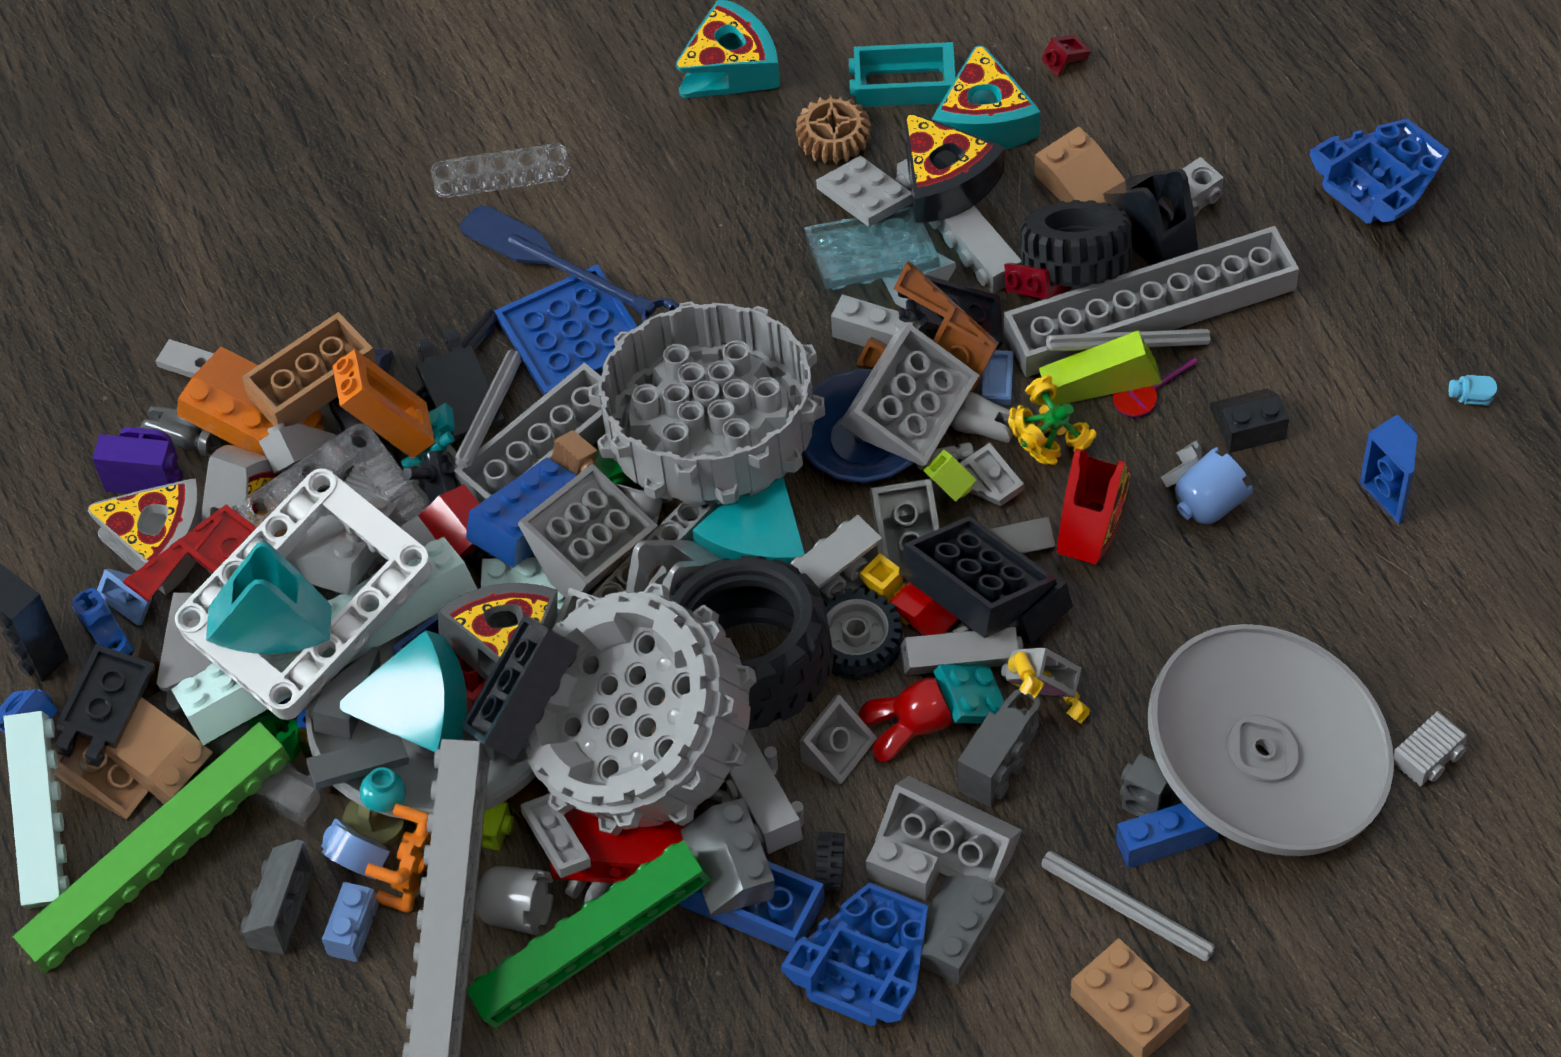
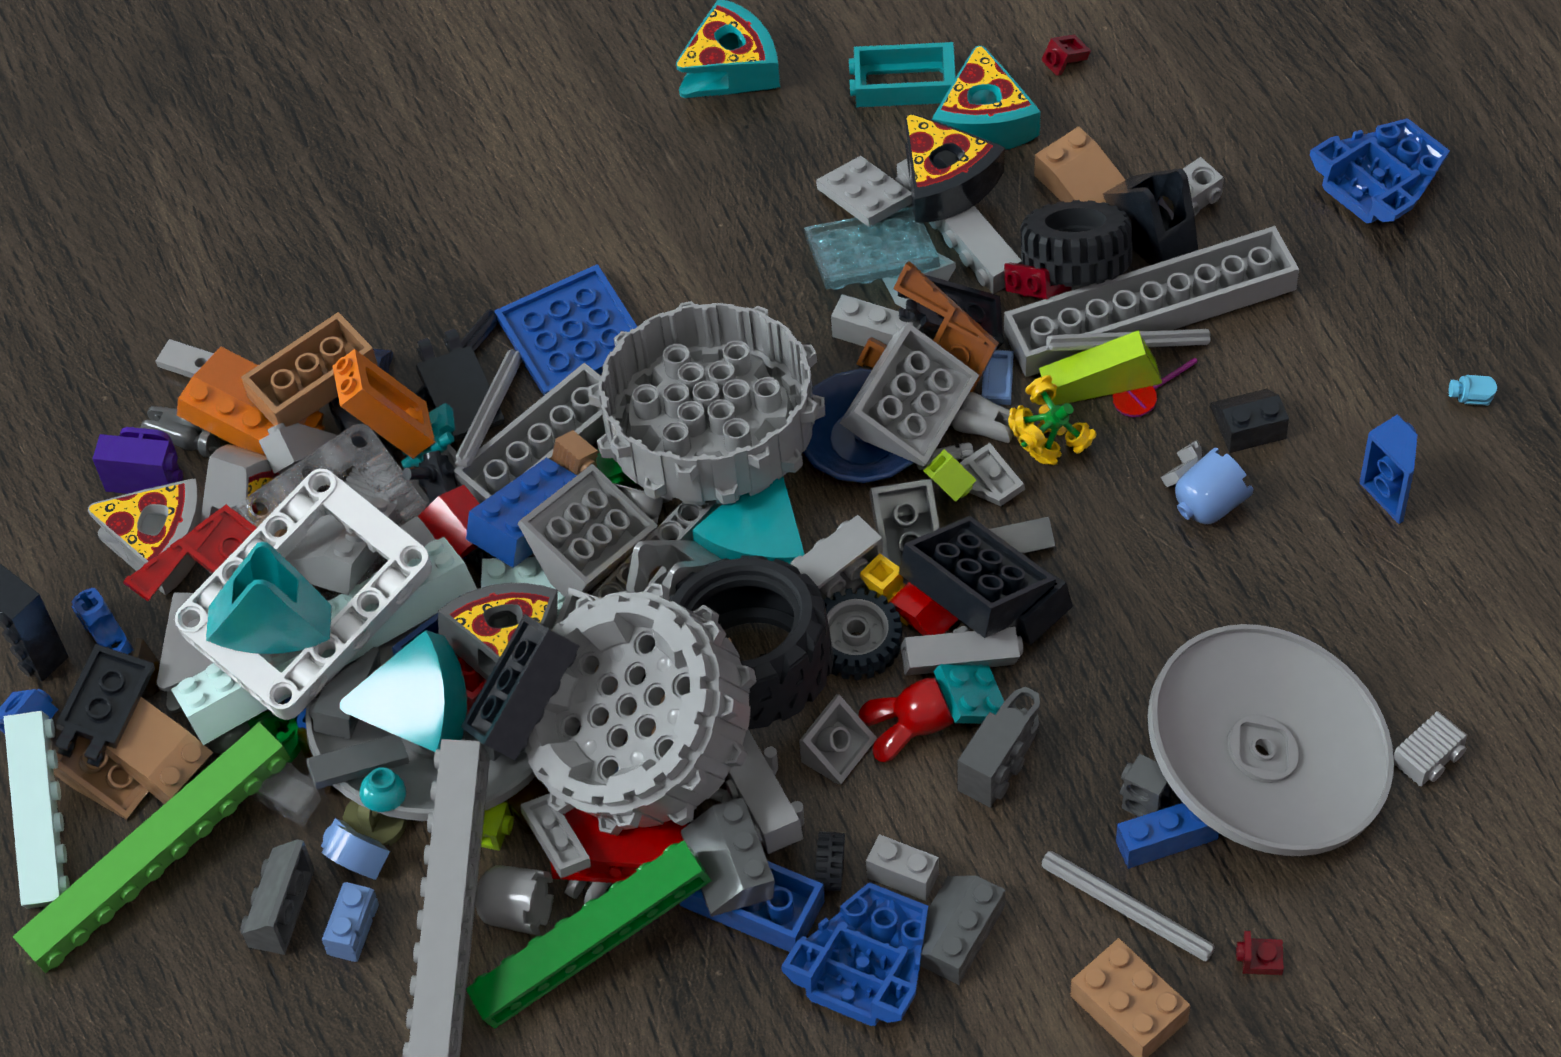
(122, 597): medium blue slope -> none
(411, 865): orange plate -> none
(500, 170): clear beam -> none
(529, 246): dark blue piece -> none
(850, 126): medium nougat gear -> none
(946, 827): light grey slope -> none
(1046, 674): torso -> none
(1092, 507): red piece -> none
(1260, 955): none -> dark red bracket

